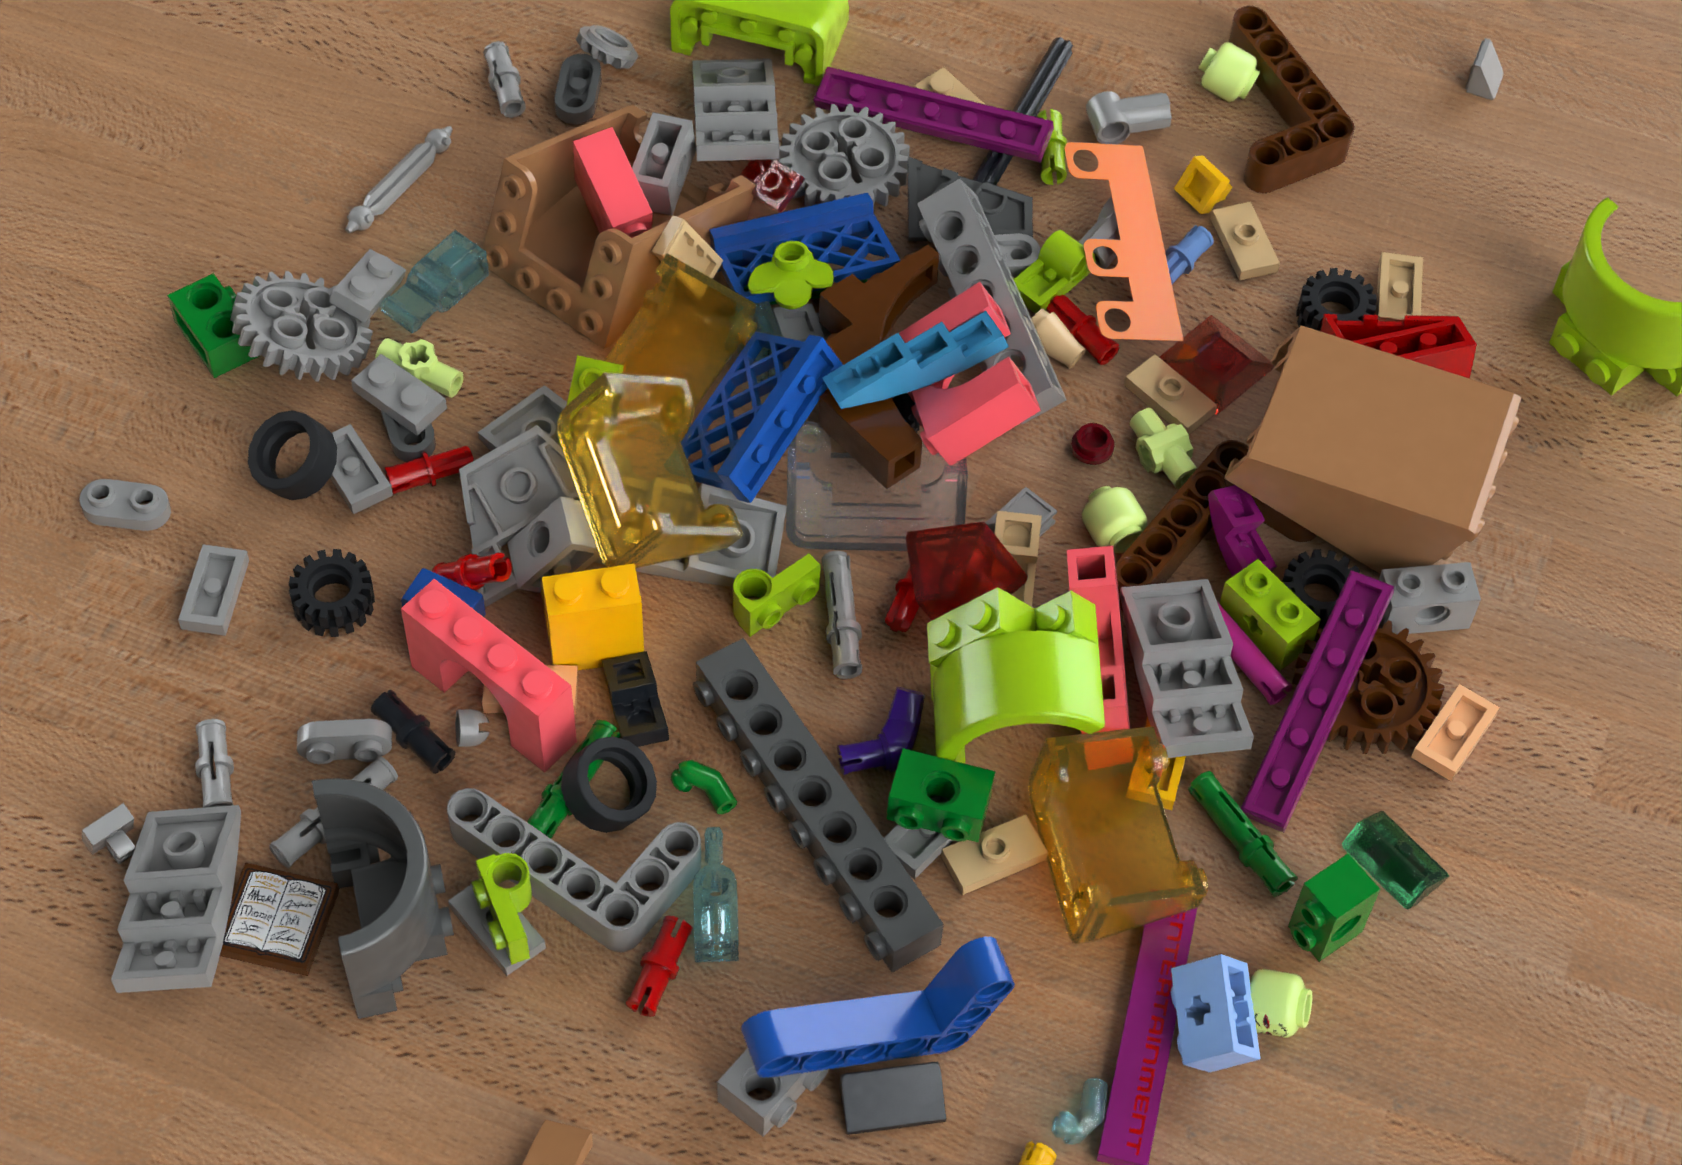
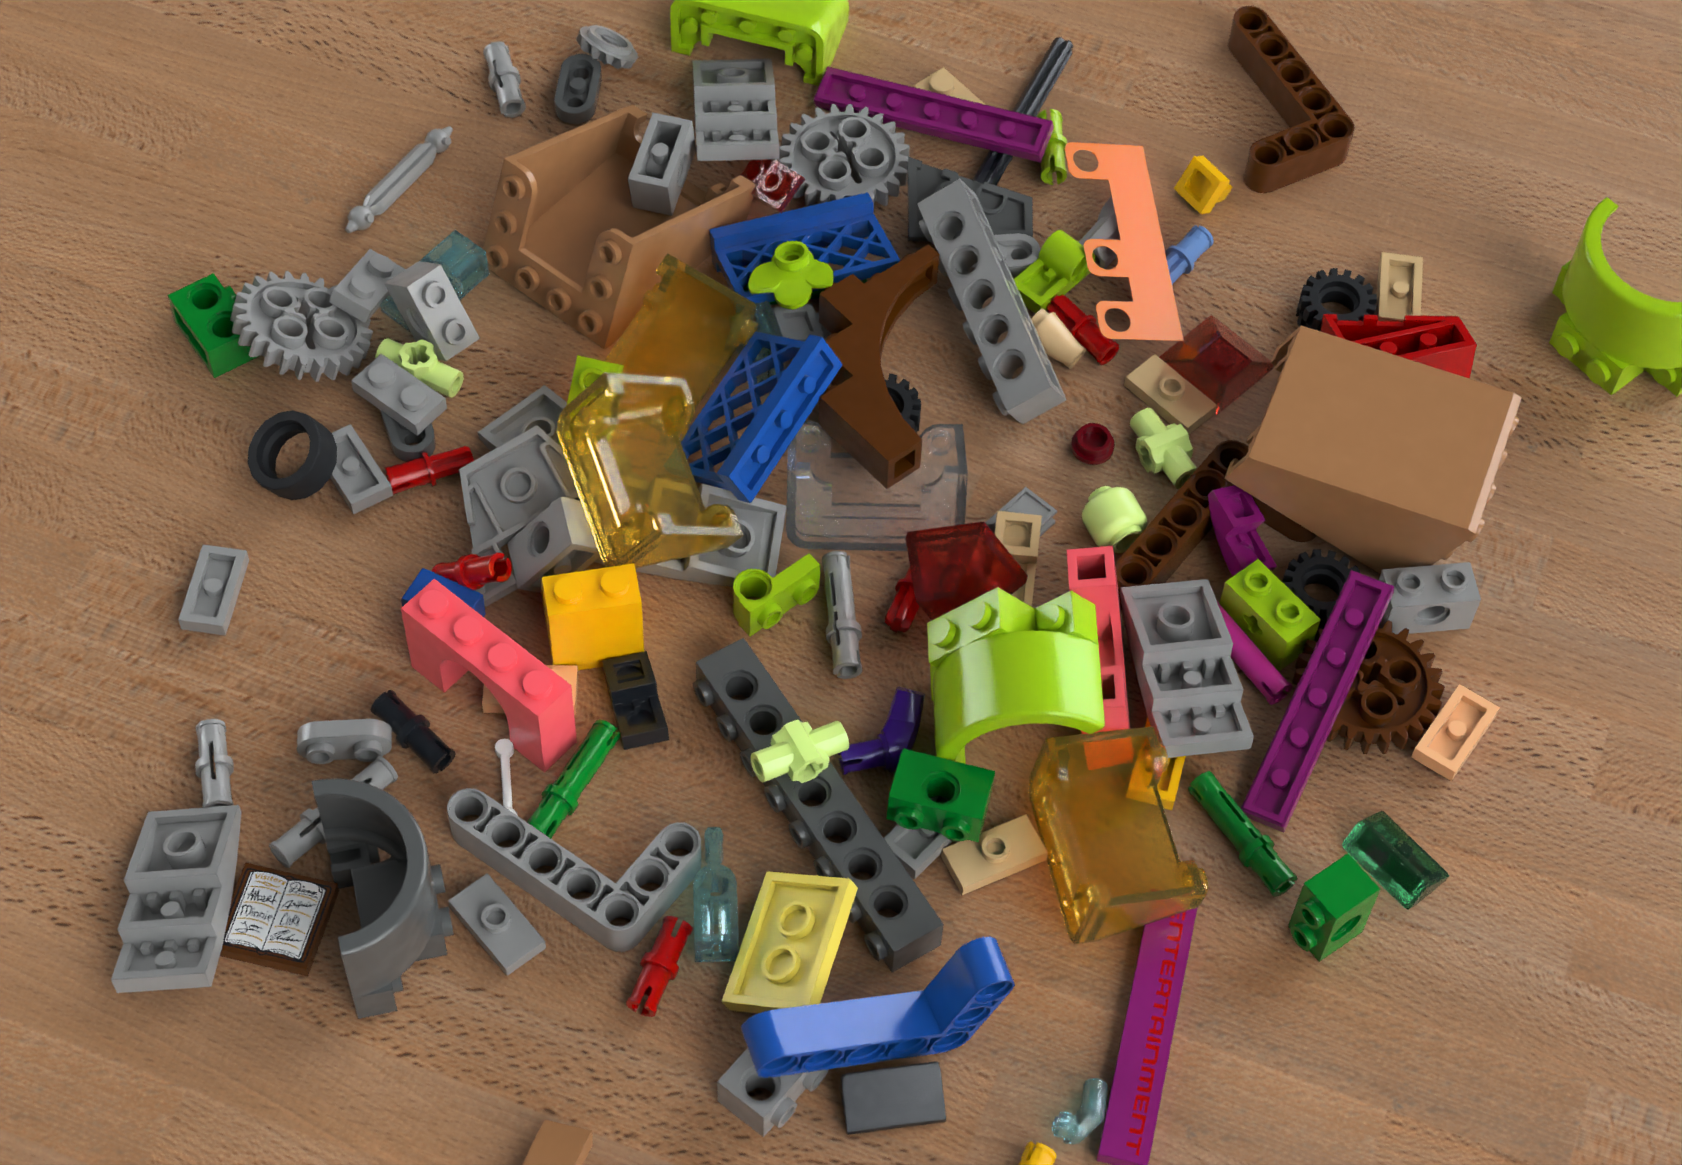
(111, 833): light grey tile -> none
(123, 505): light grey plate -> none
(325, 572): black tyre -> none
(432, 309): none -> light grey brick
(467, 727): light grey hinge -> none
(504, 750): none -> white hinge
(505, 903): lime plate -> none
(610, 184): coral brick -> none
(632, 764): black tyre -> none
(687, 246): tan plate -> none
(708, 779): green arm -> none
(789, 942): none -> light yellow plate
(799, 751): none -> yellowish green axle
(904, 367): dark azure slope -> none
(980, 410): coral arch -> none
(1117, 118): light grey piece -> none
(1214, 1013): light blue brick -> none
(1228, 72): yellowish green head -> none
(1245, 241): tan plate -> none
(1280, 1002): yellowish green head -> none
(1485, 72): light grey slope -> none

